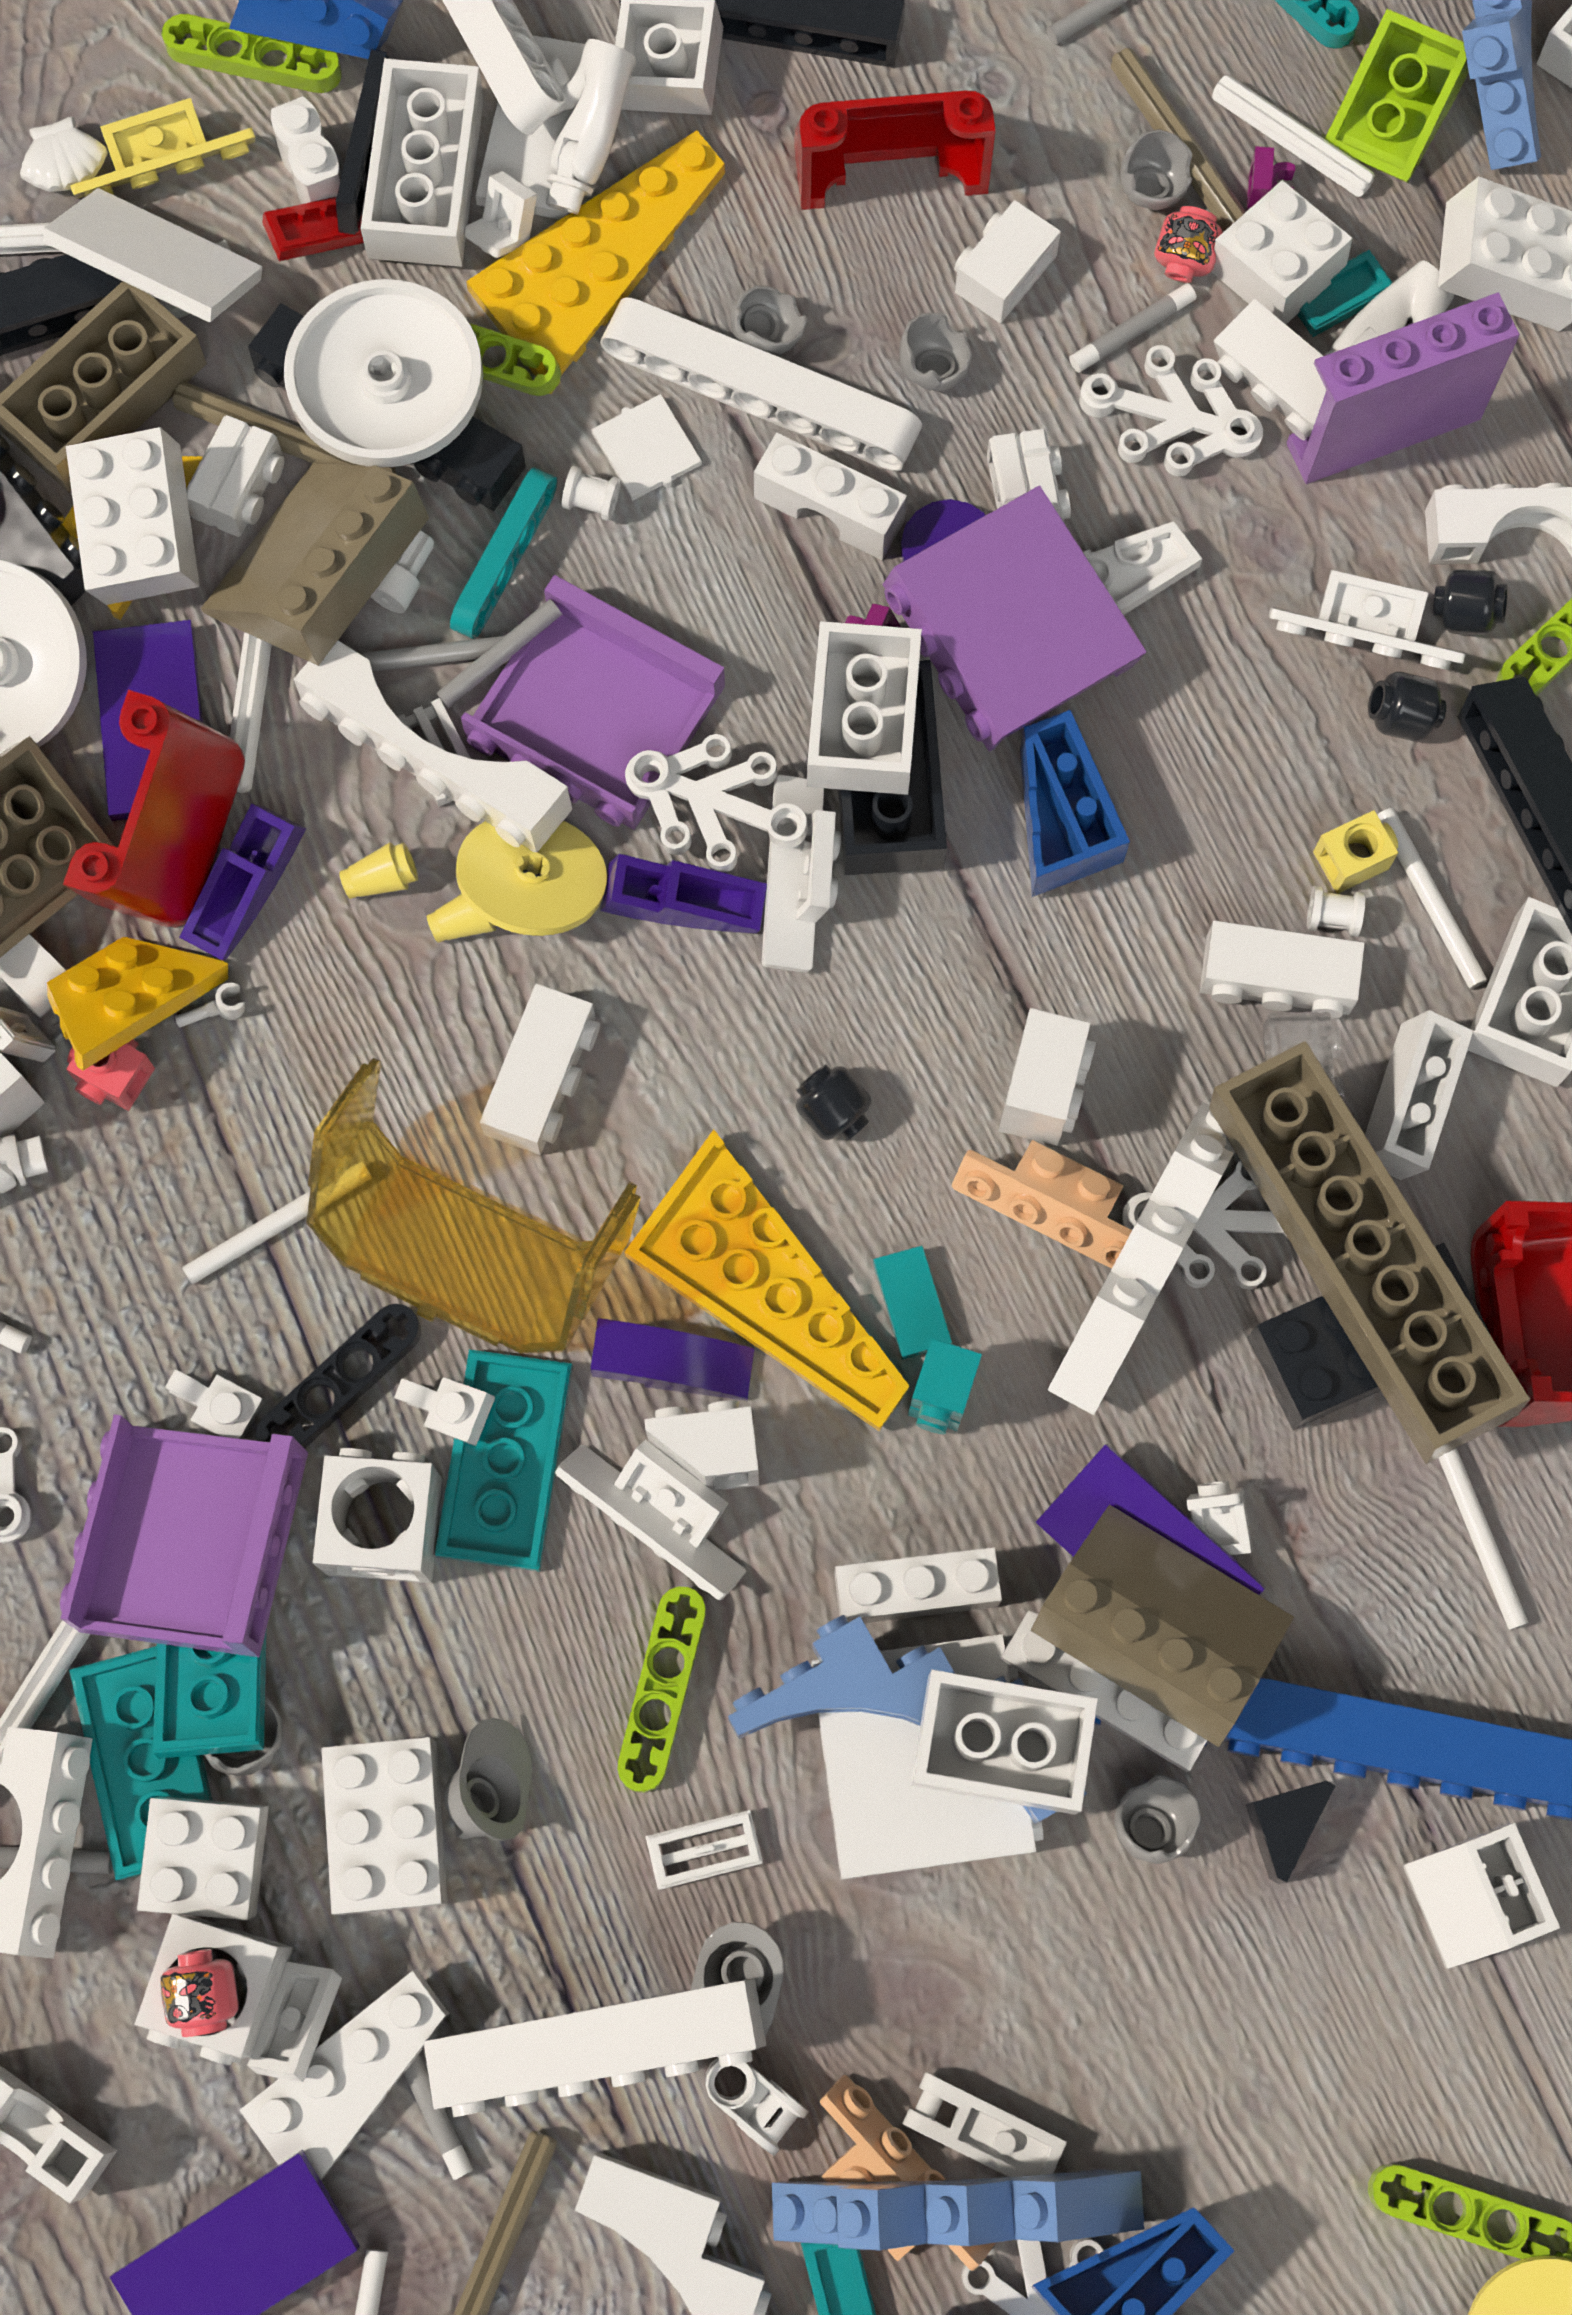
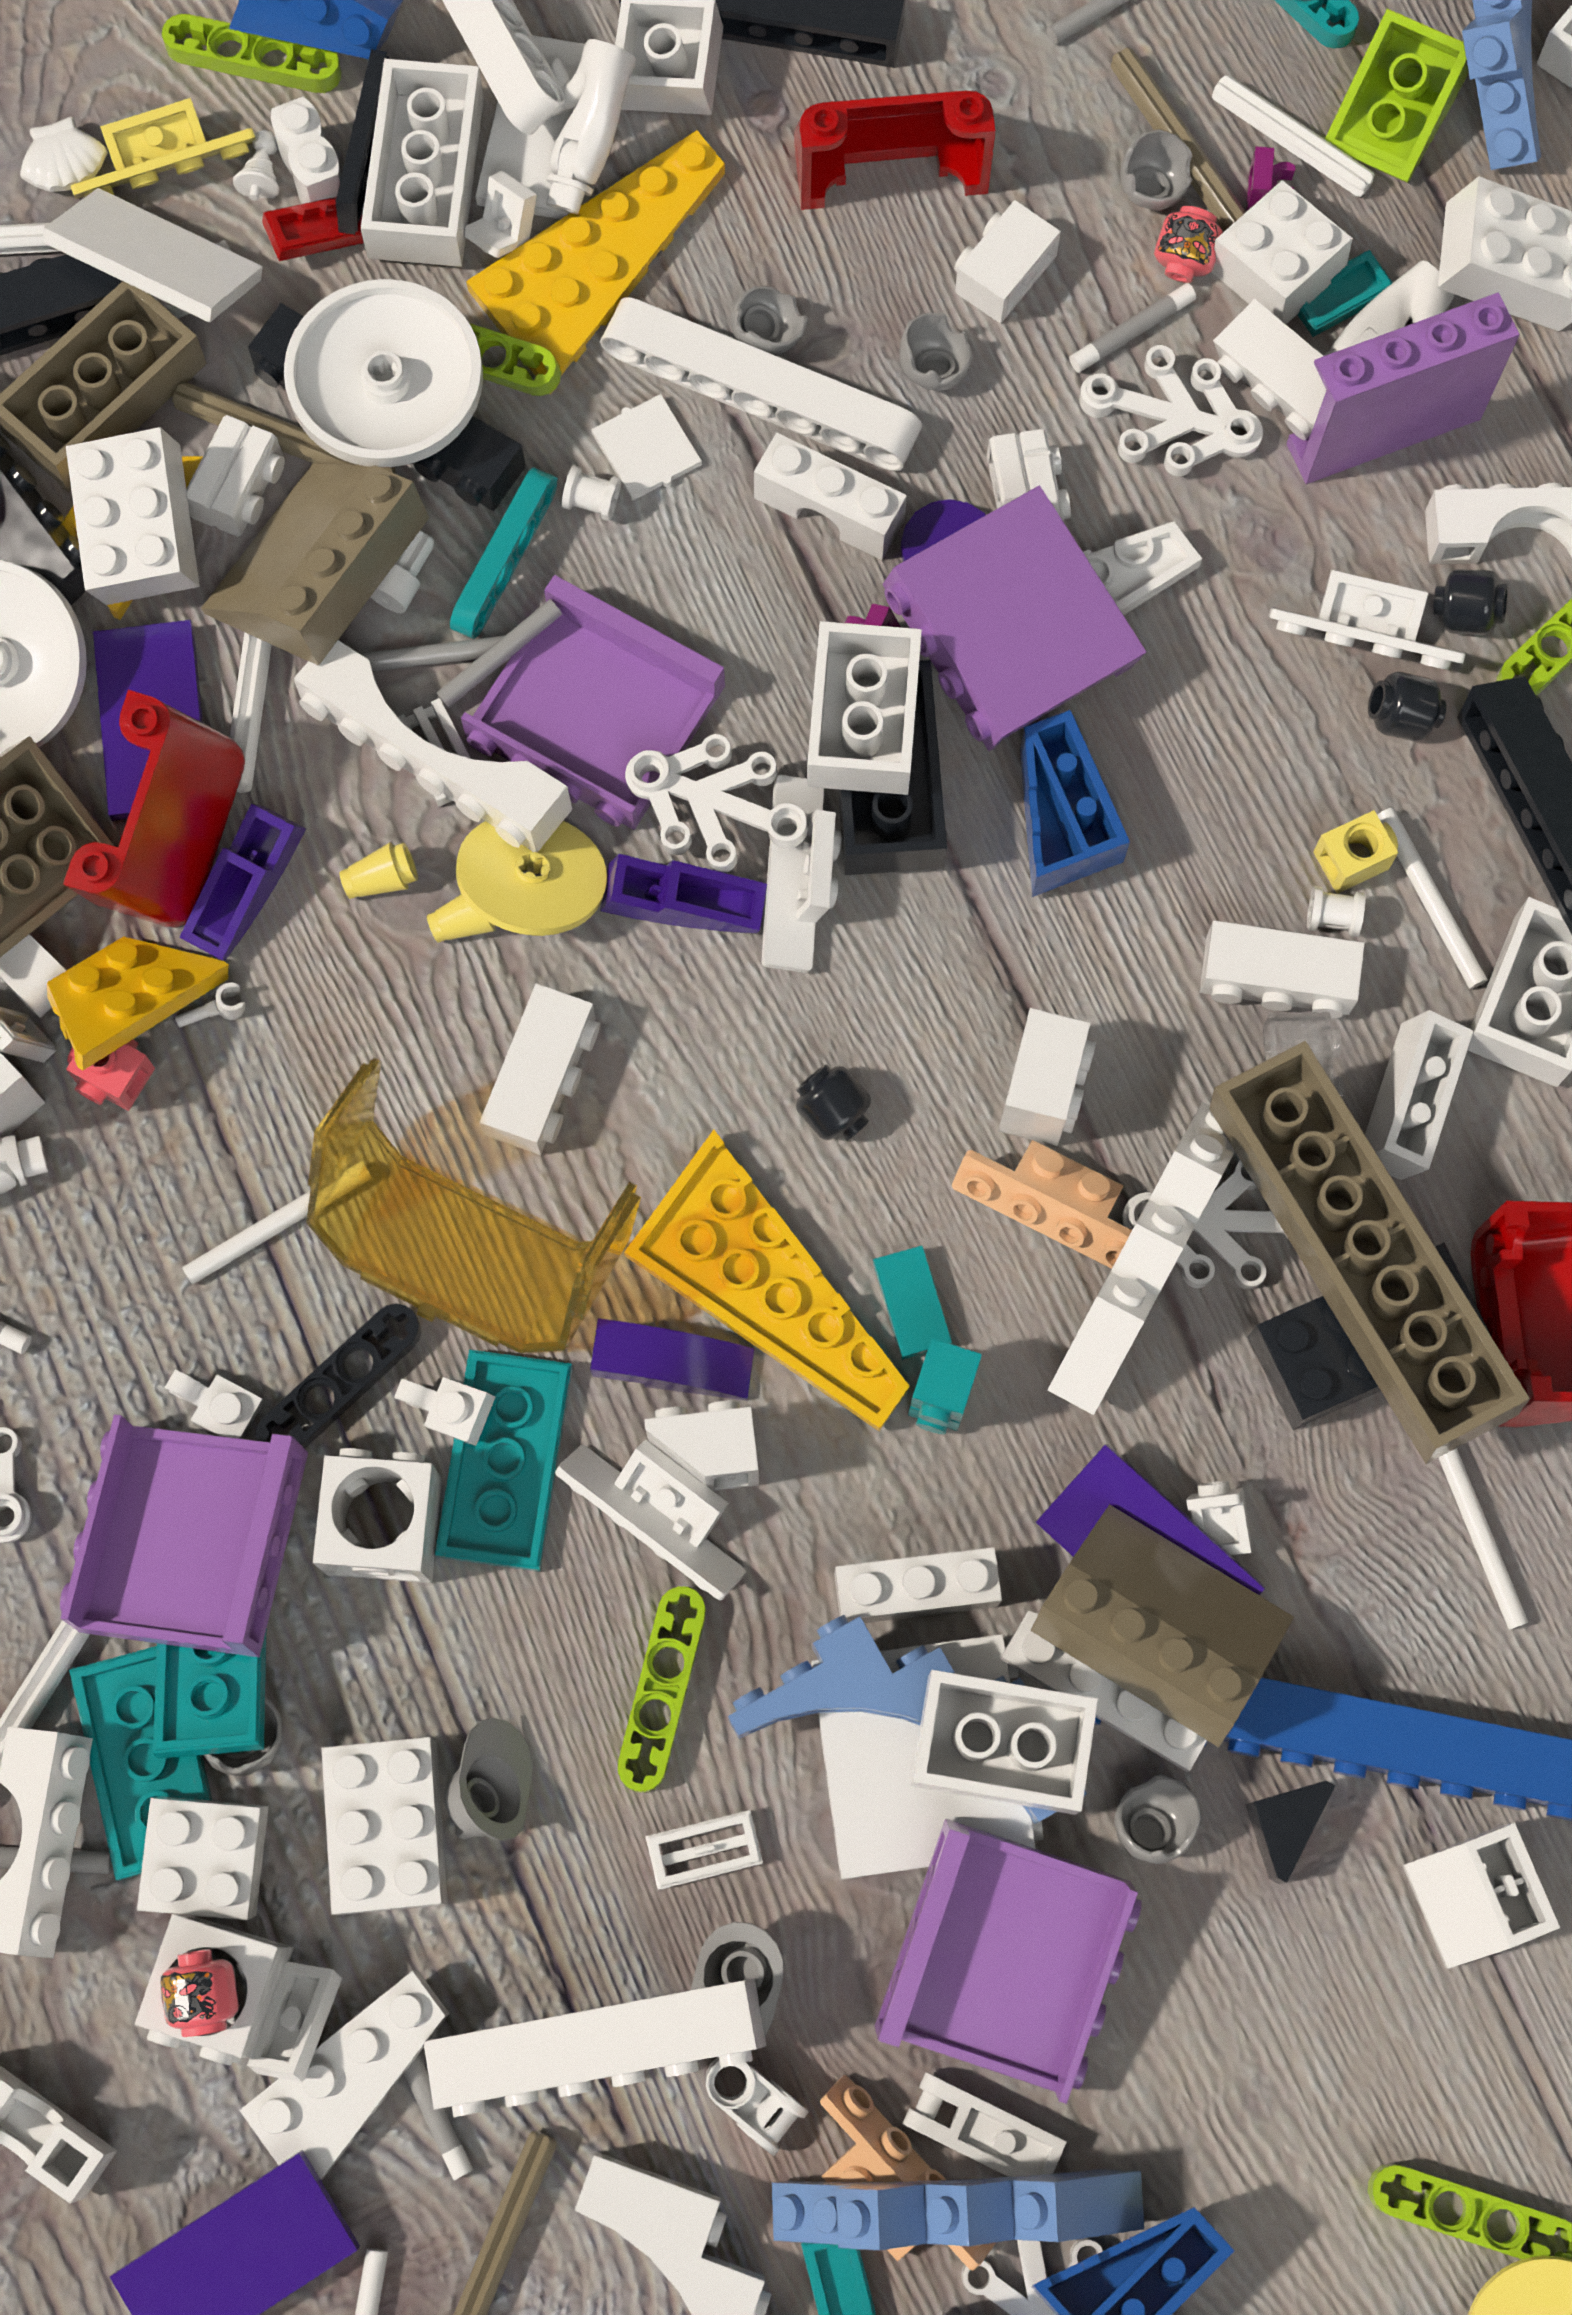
(257, 176): none -> white piece
(1008, 1958): none -> medium lavender panel

